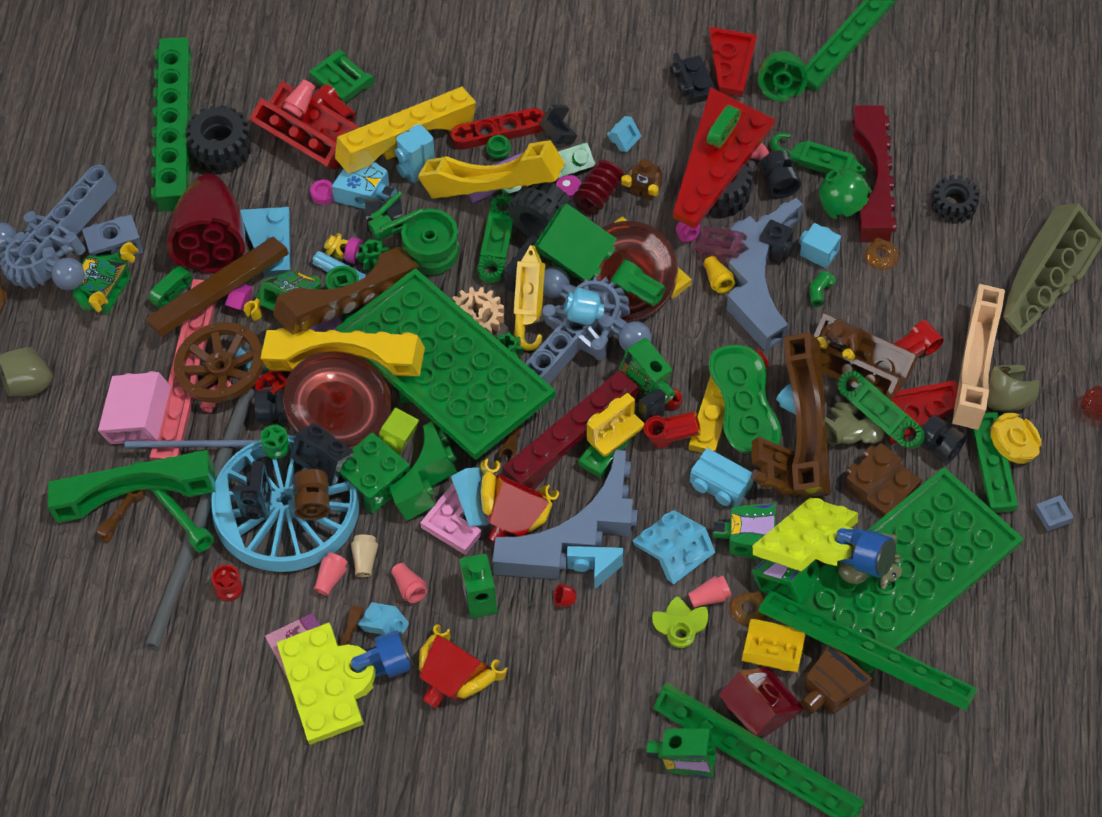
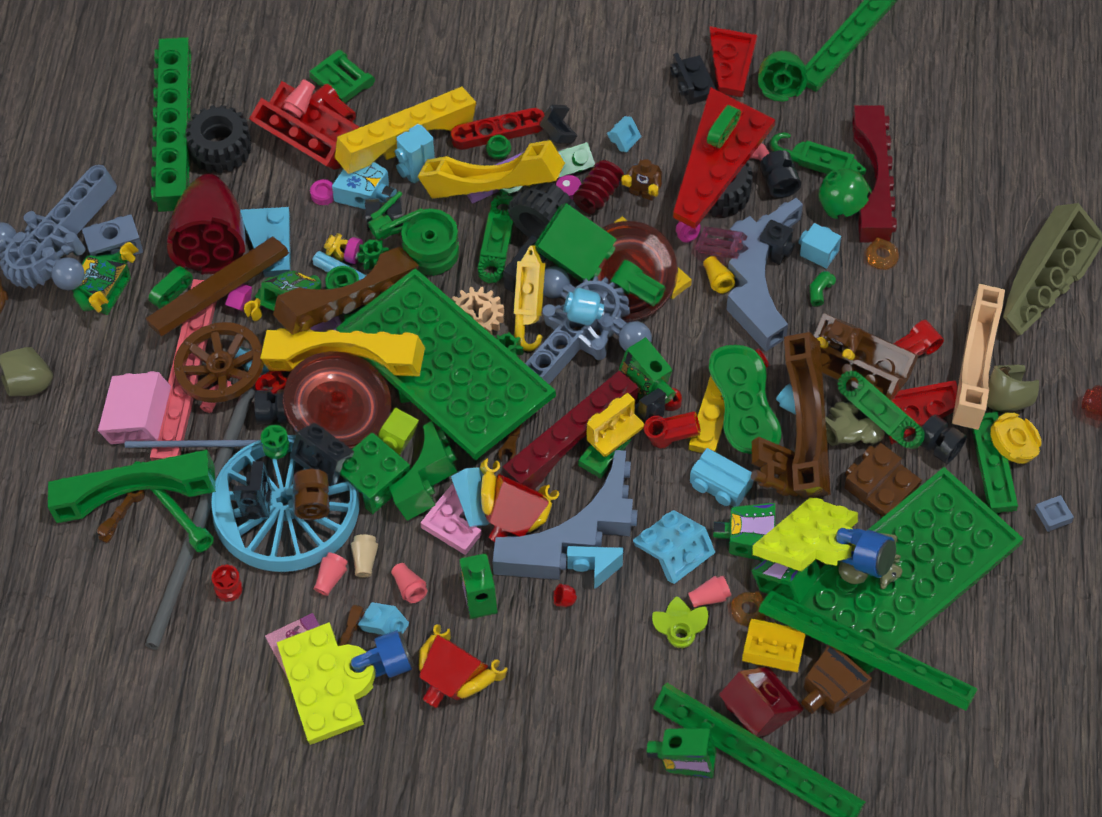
(952, 210): black tyre -> none

